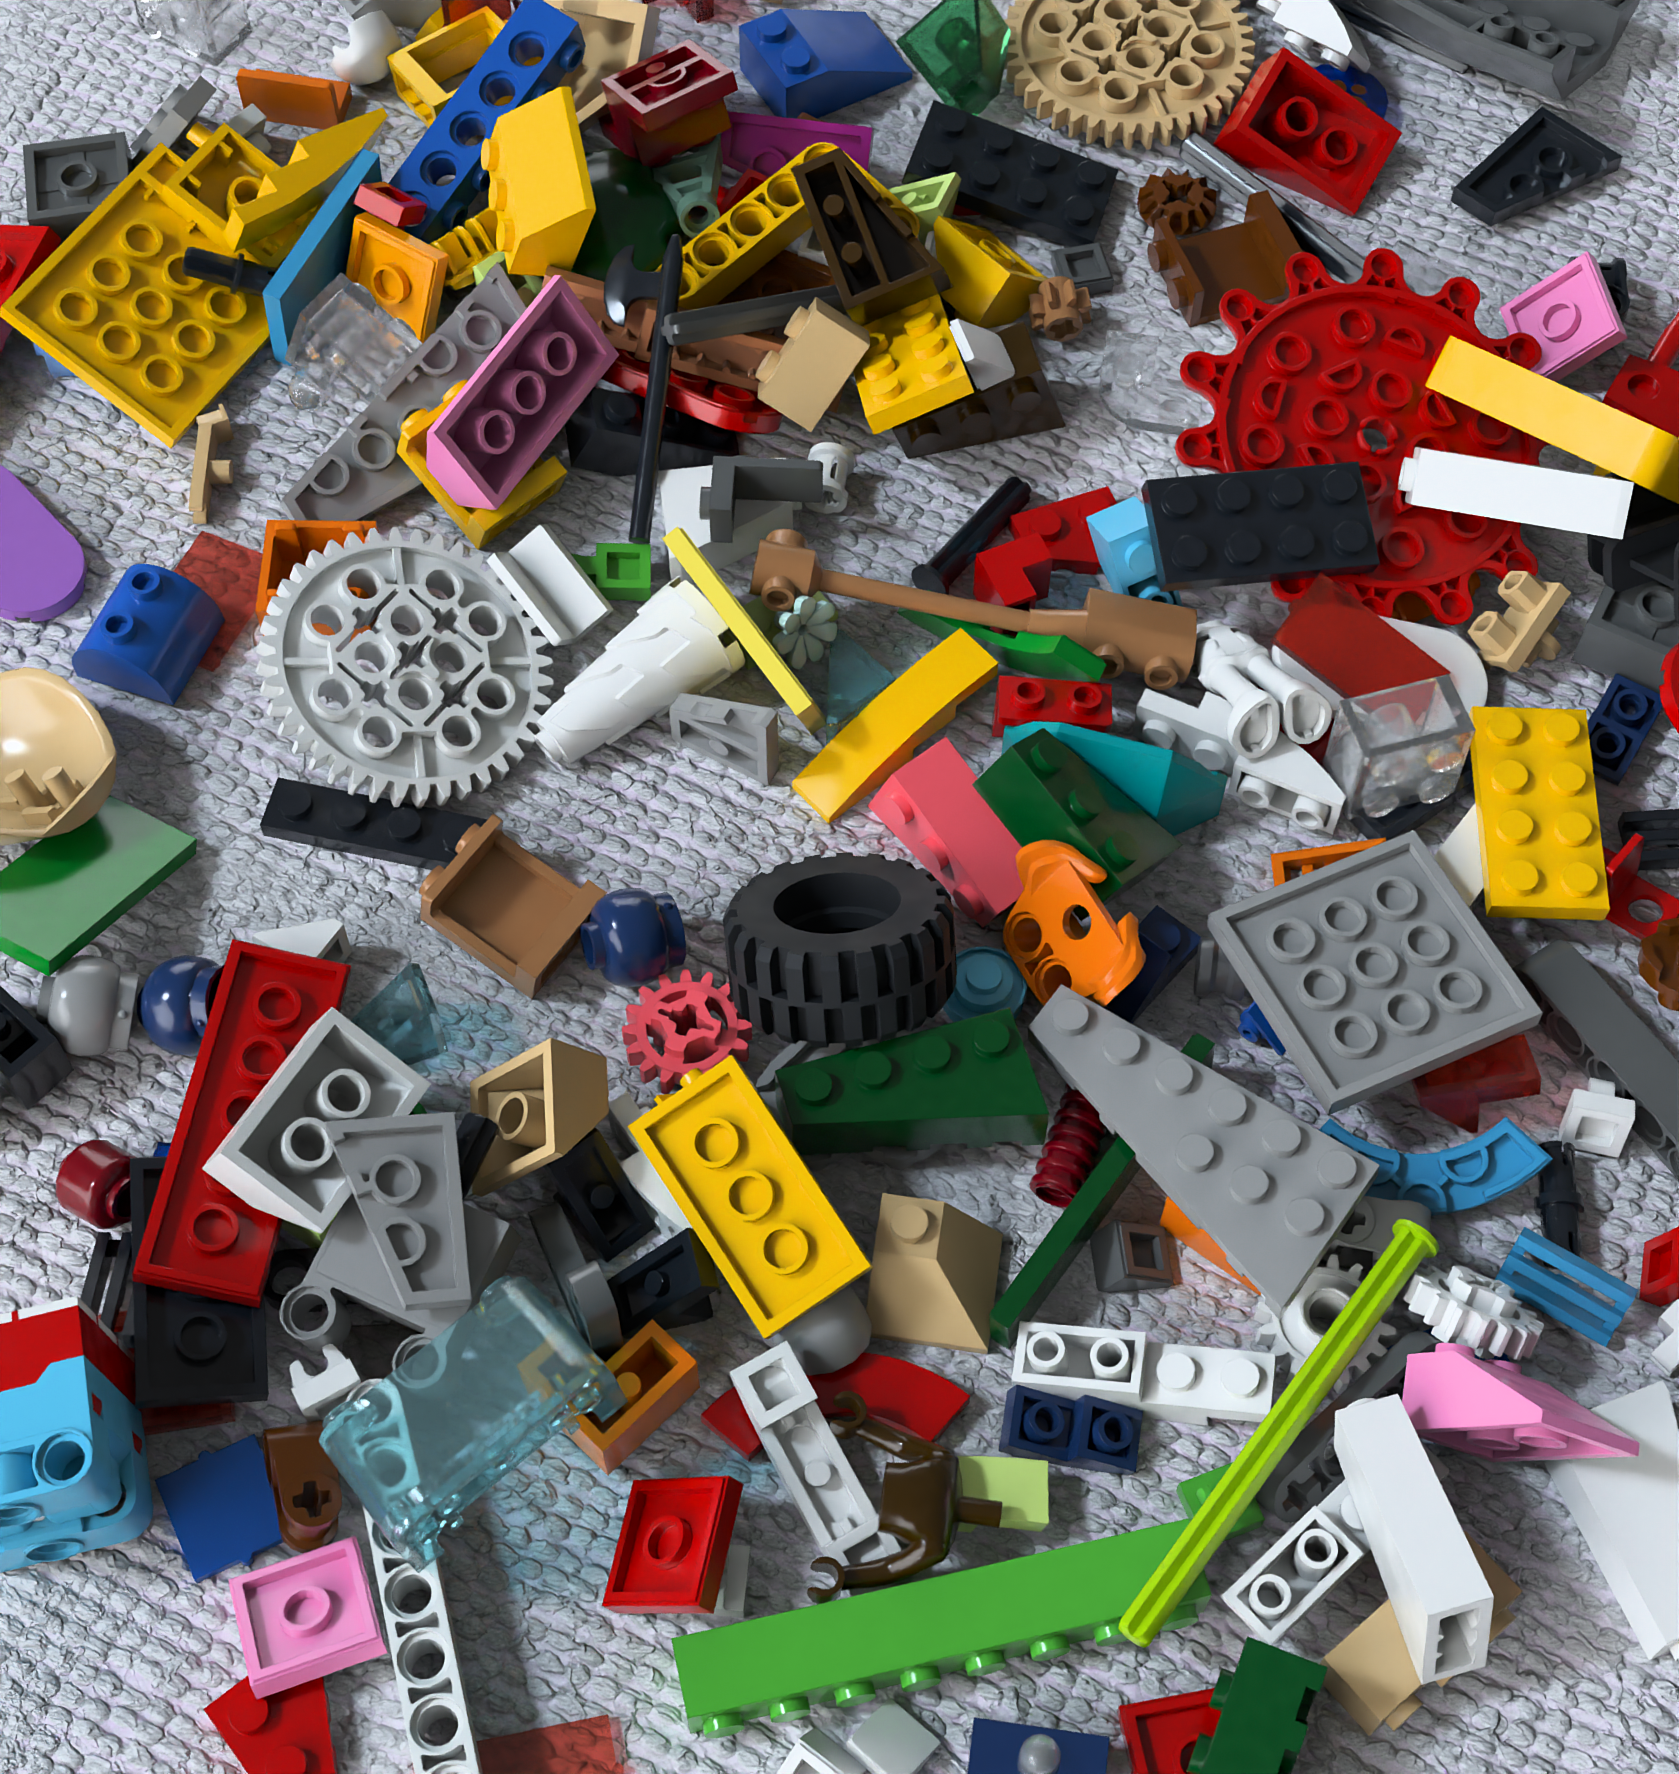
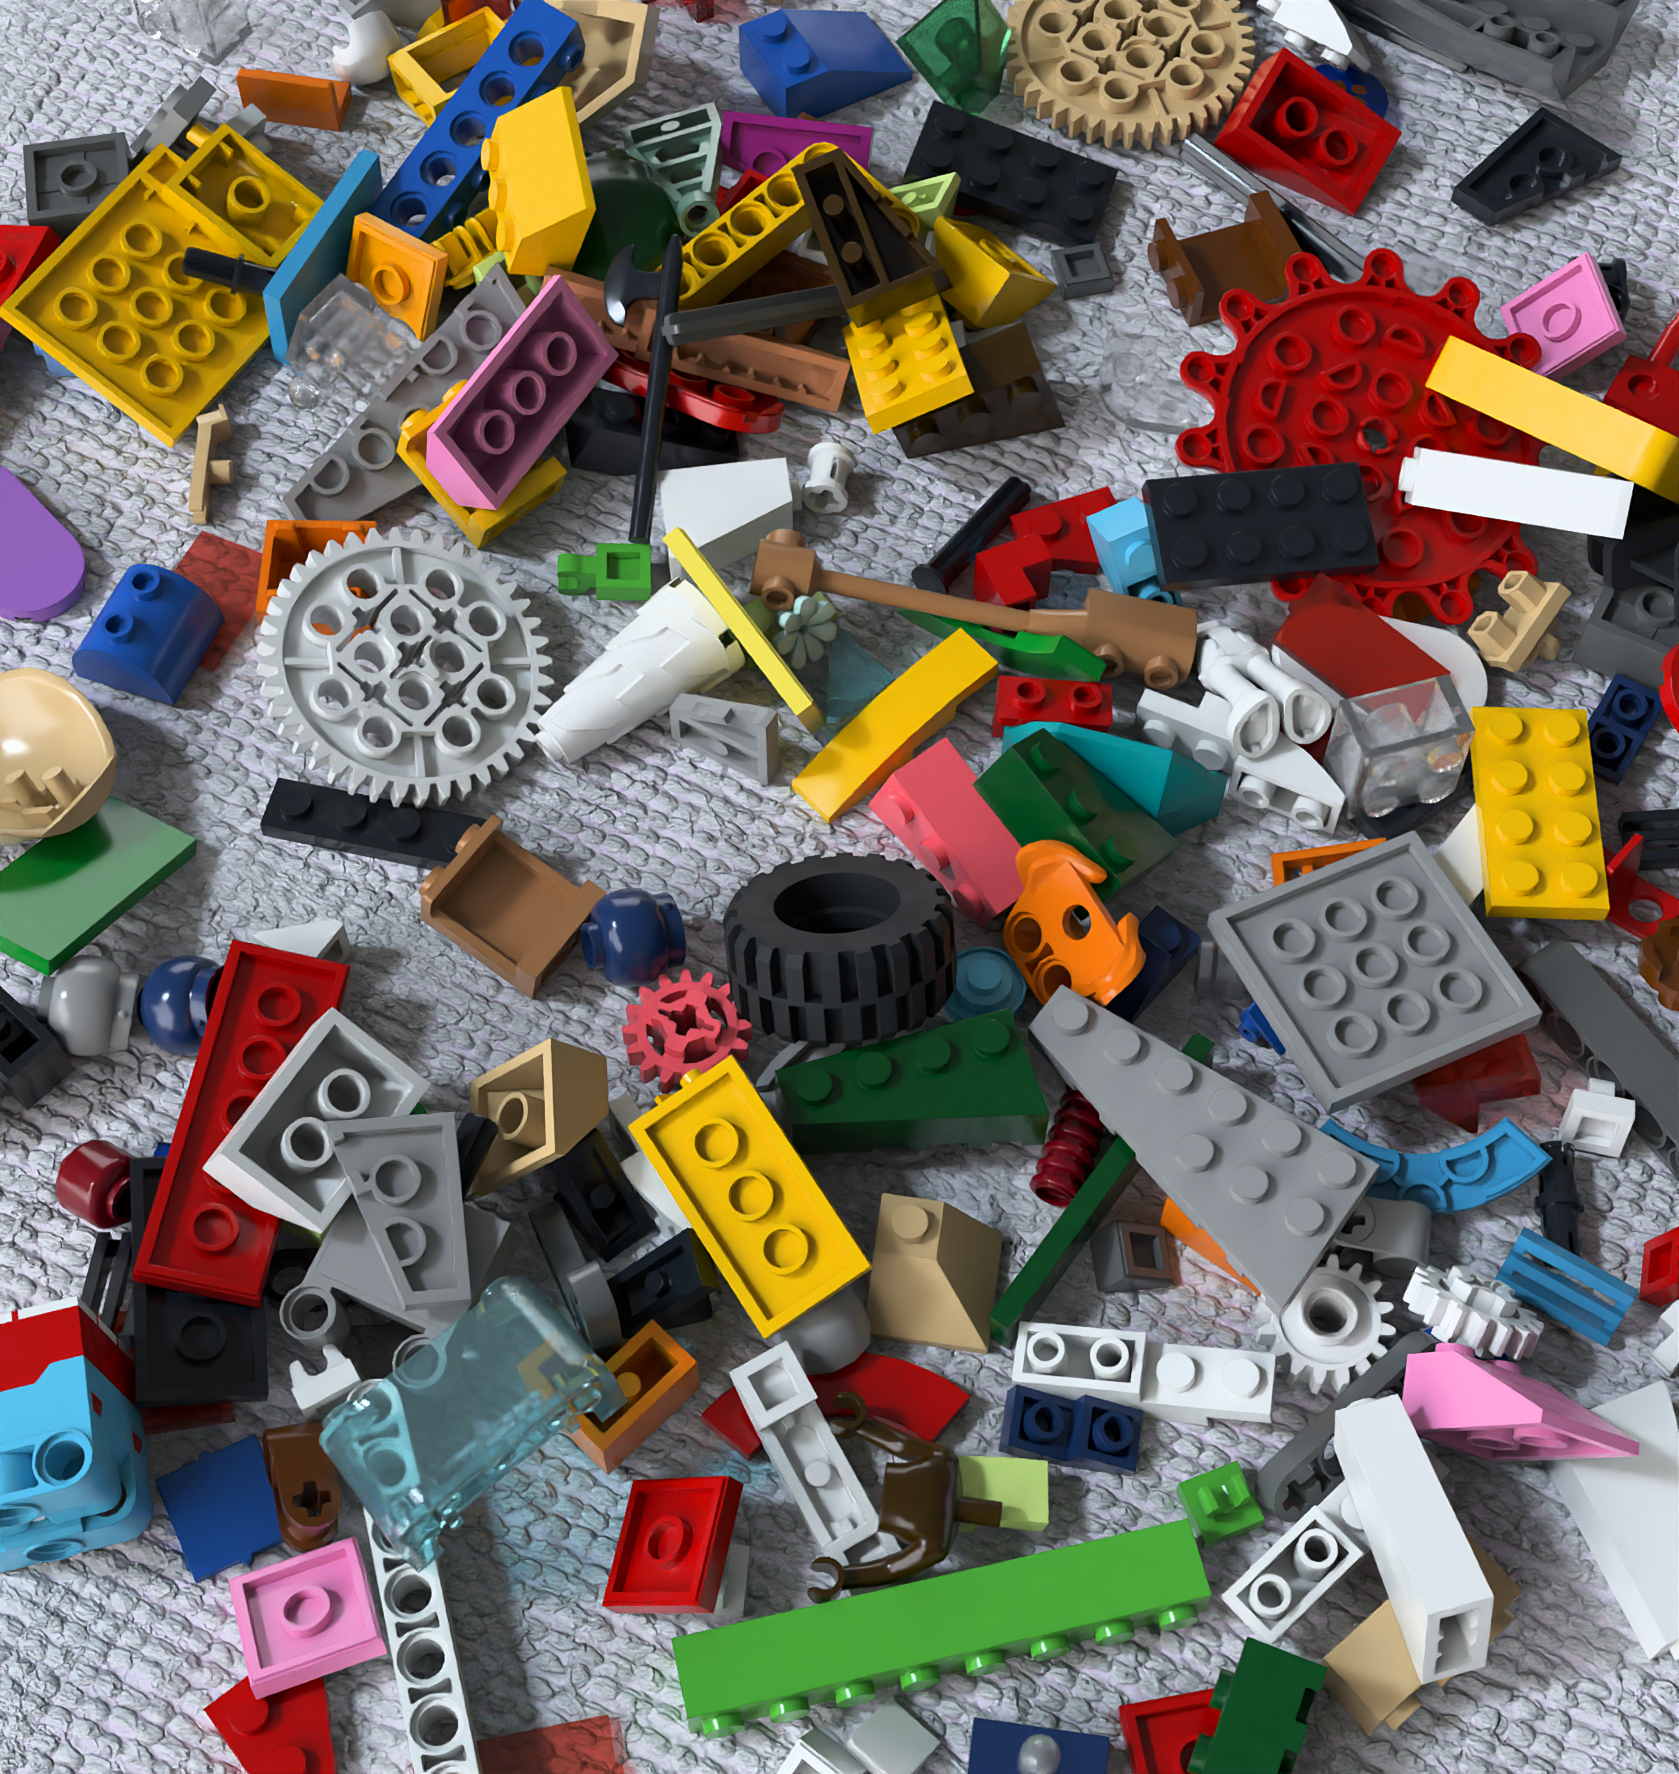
(306, 180): yellow slope -> none
(390, 204): red tile -> none
(405, 1018): clear light blue slope -> none
(551, 586): white panel -> none
(667, 103): dark red bracket -> none
(755, 480): dark grey bracket -> none
(811, 363): tan brick -> none
(982, 353): white slope -> none
(1060, 308): medium nougat gear -> none
(1181, 216): reddish brown gear -> none
(1276, 1433): lime axle -> none

